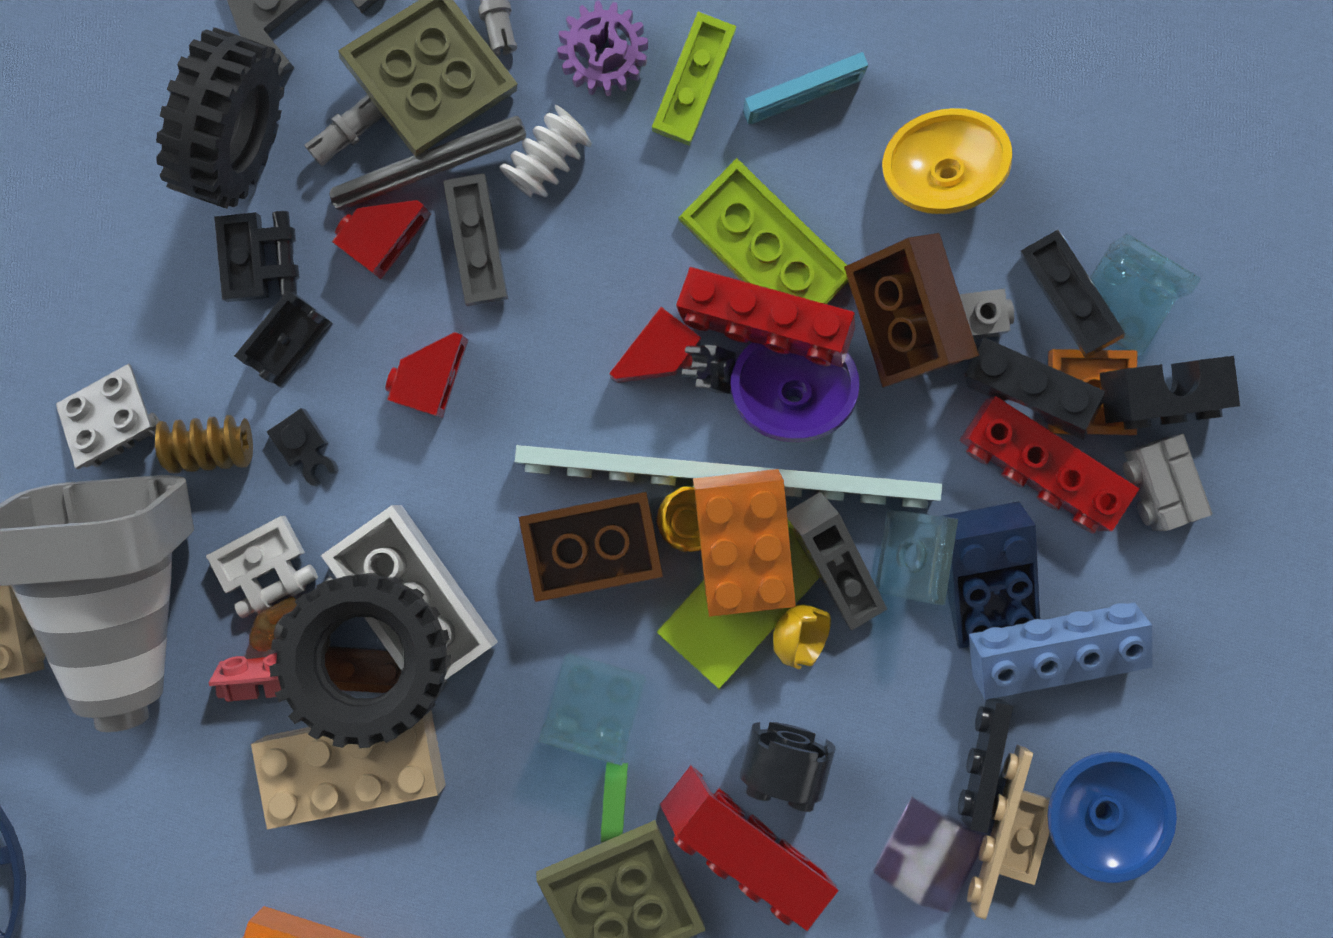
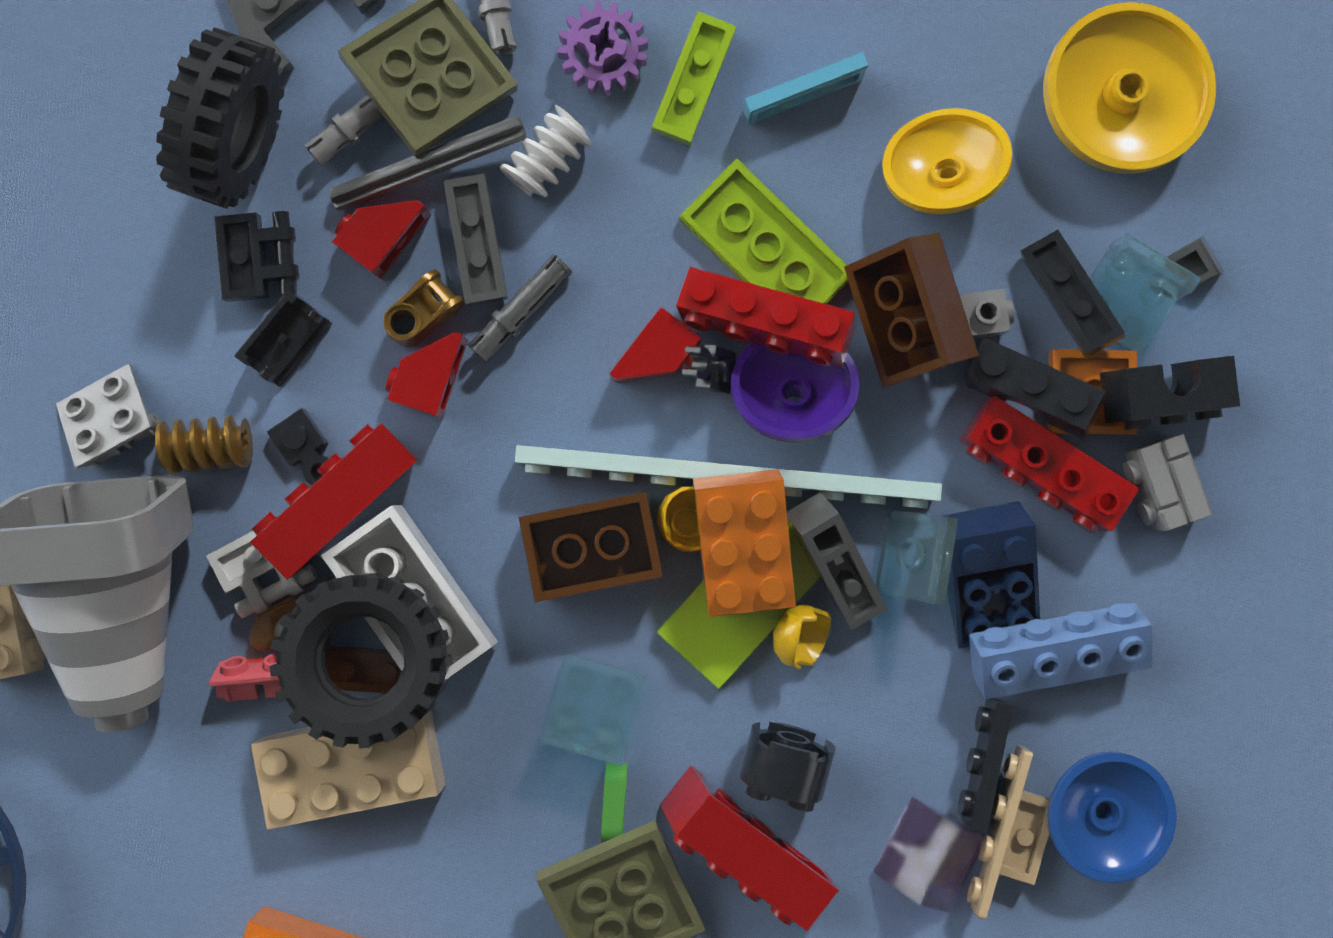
(332, 501): none -> red brick
(423, 307): none -> pearl gold piece
(515, 313): none -> dark grey pin
(1129, 88): none -> yellow dish
(1198, 259): none -> dark grey slope

